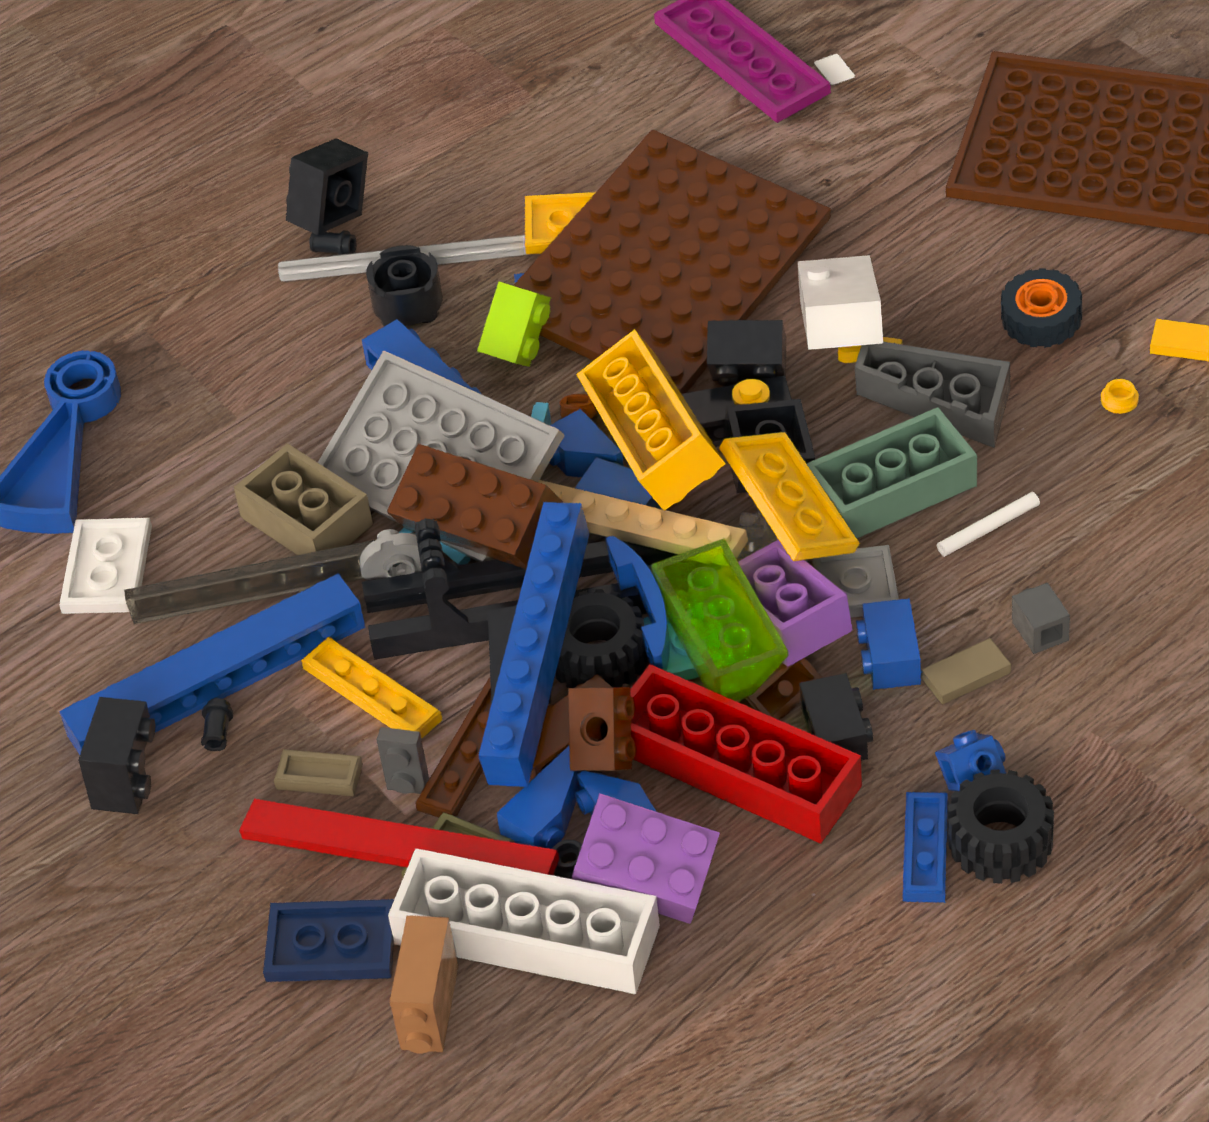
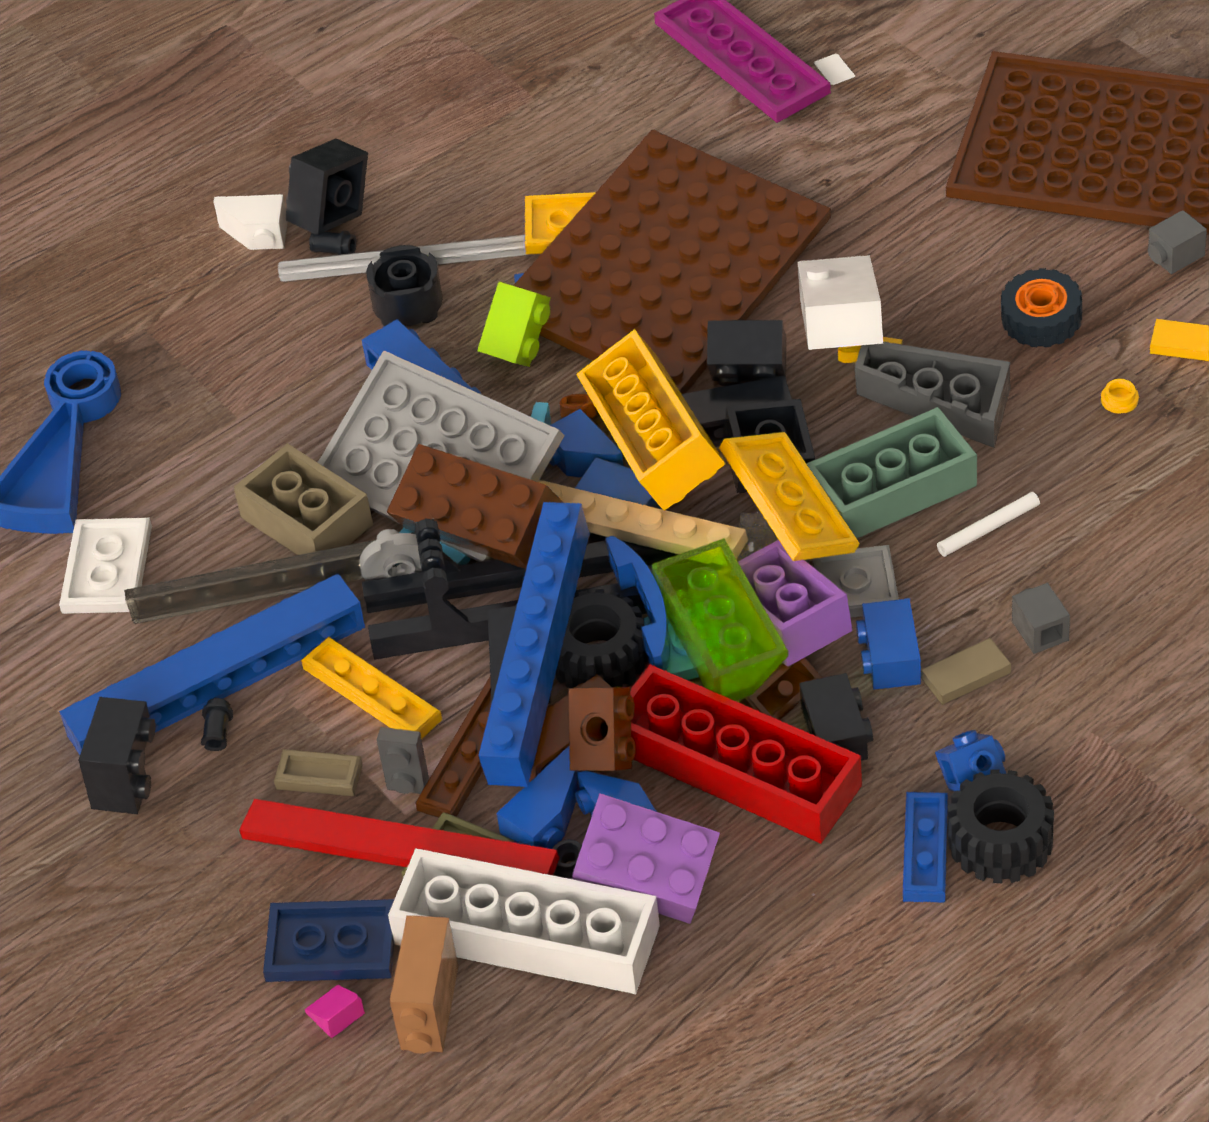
(253, 220): none -> white slope
(336, 1010): none -> dark pink slope
(750, 392): yellow plate -> none
(1177, 242): none -> dark grey brick

